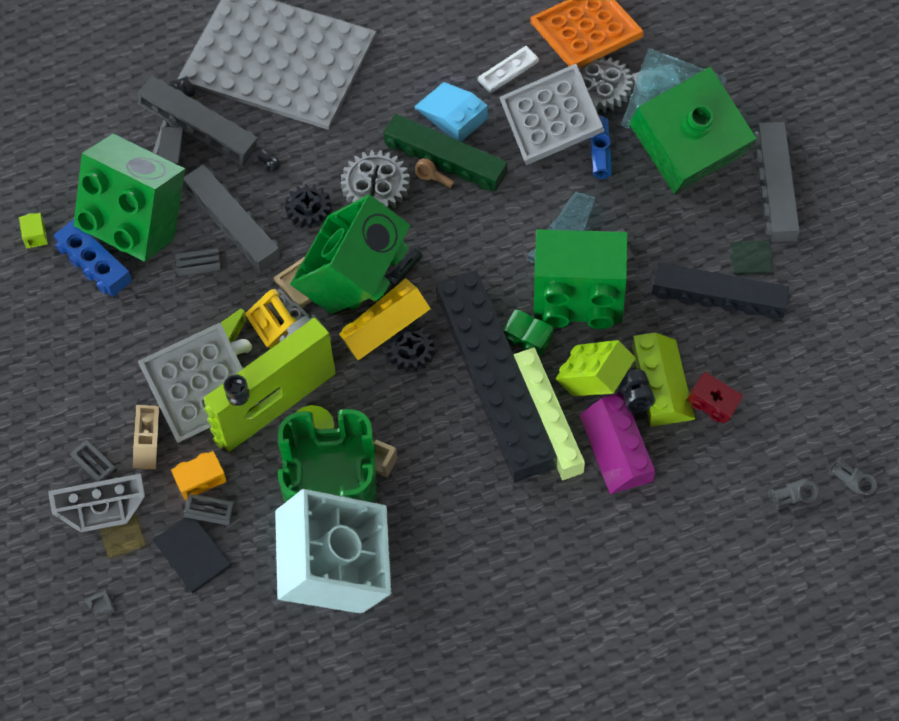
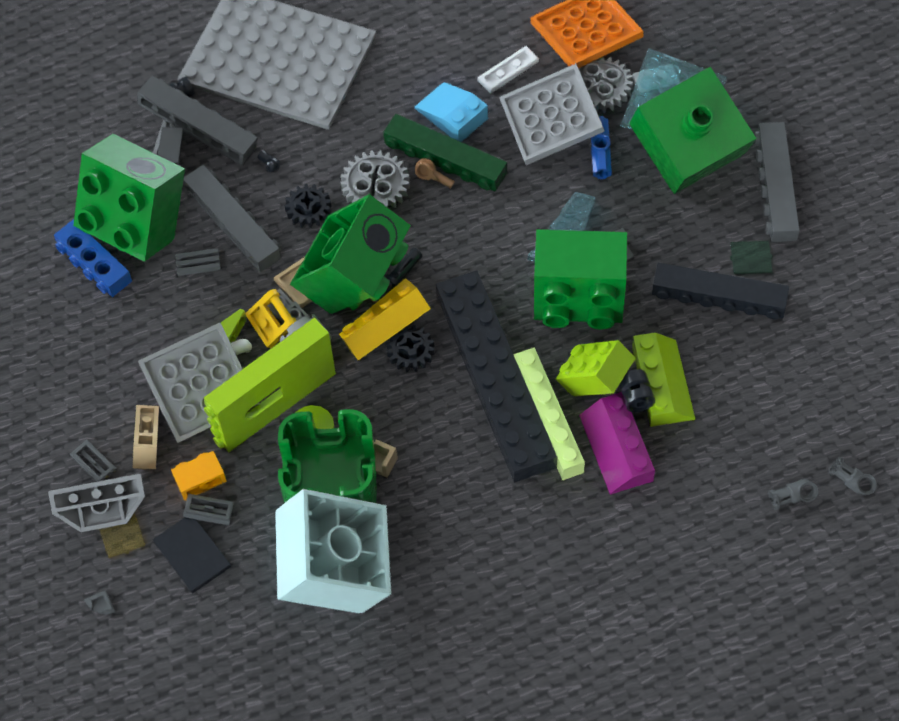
(33, 230): lime brick -> none
(238, 385): black wheel -> none
(528, 332): green brick -> none
(710, 388): dark red brick -> none

